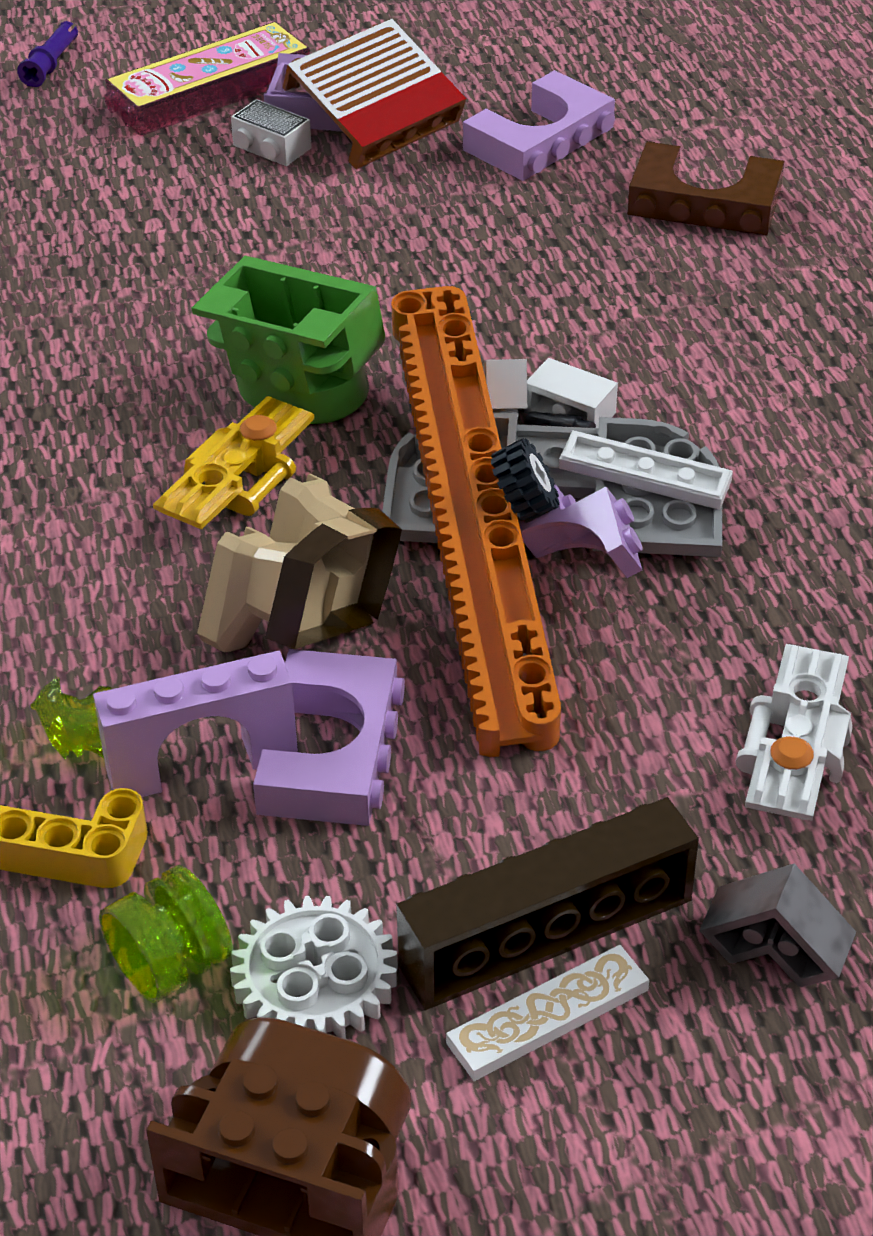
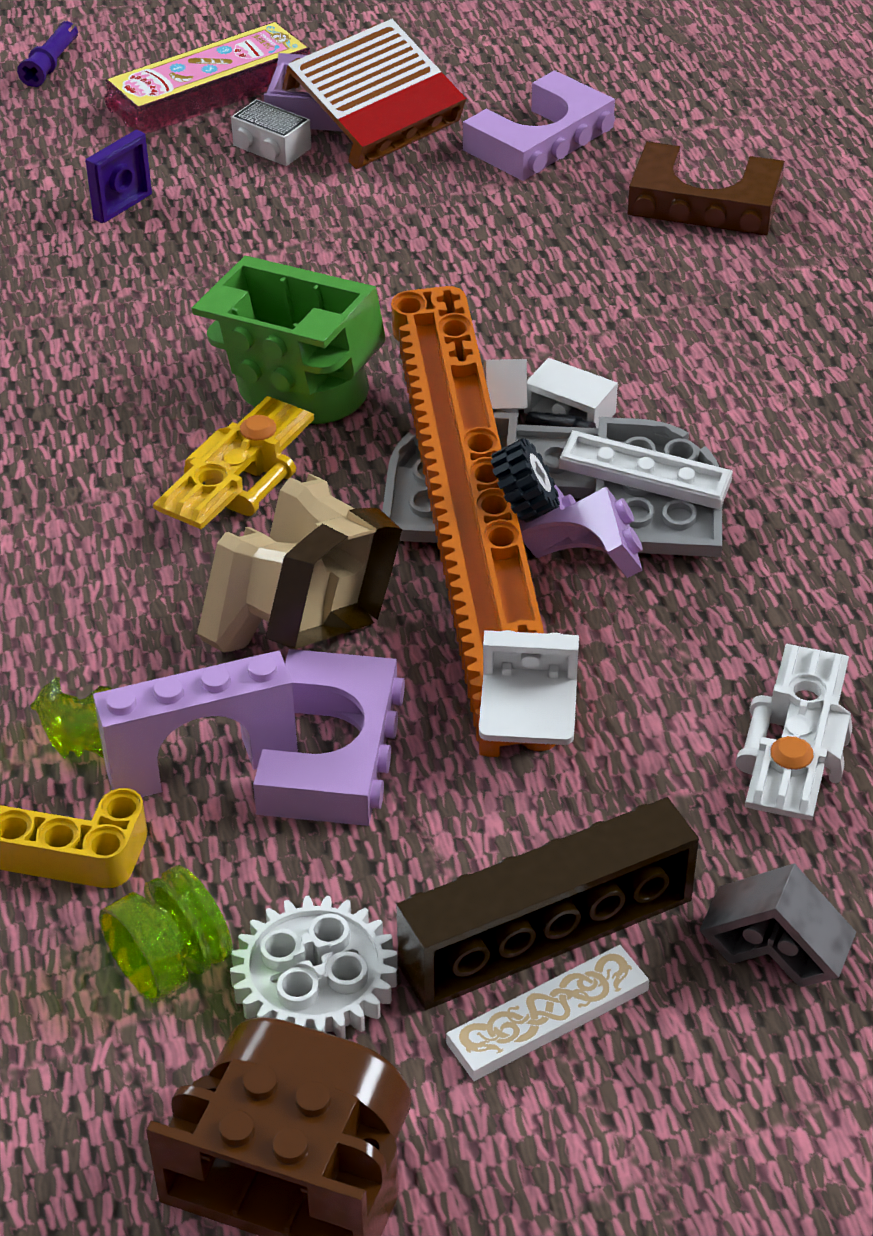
(118, 176): none -> dark purple tile
(529, 687): none -> white bracket

